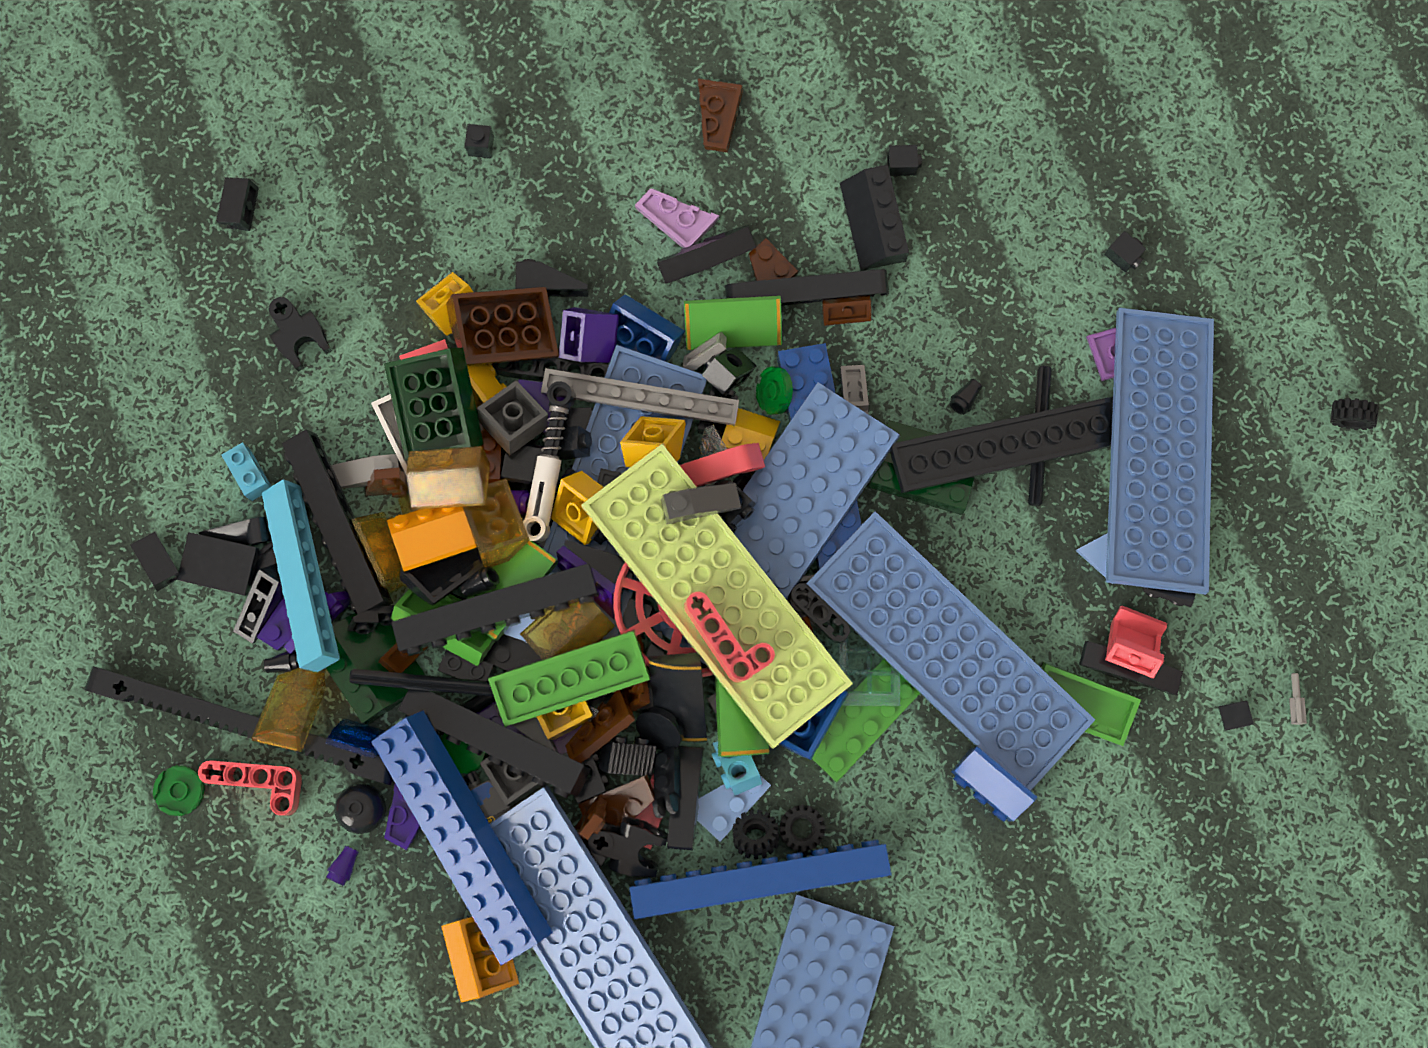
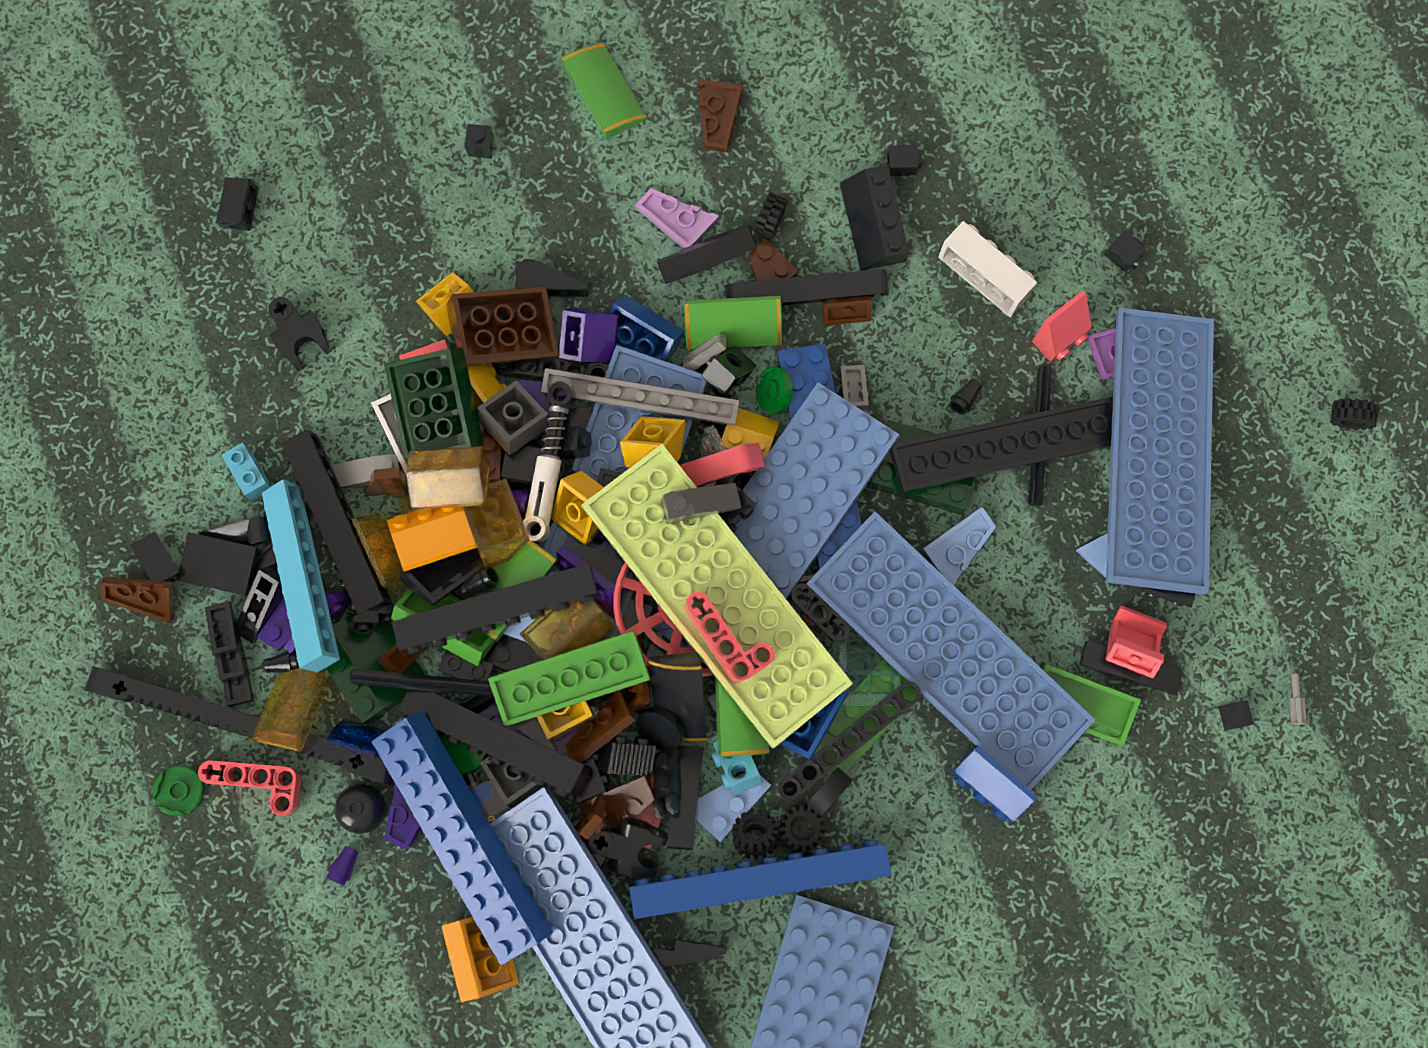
(141, 596): none -> reddish brown wing
(229, 653): none -> black slope
(603, 89): none -> bright green slope
(686, 952): none -> black slope
(771, 215): none -> black tyre
(829, 791): none -> black tyre
(837, 744): none -> black beam
(958, 545): none -> light blue wing
(987, 268): none -> white brick
(1064, 329): none -> coral slope

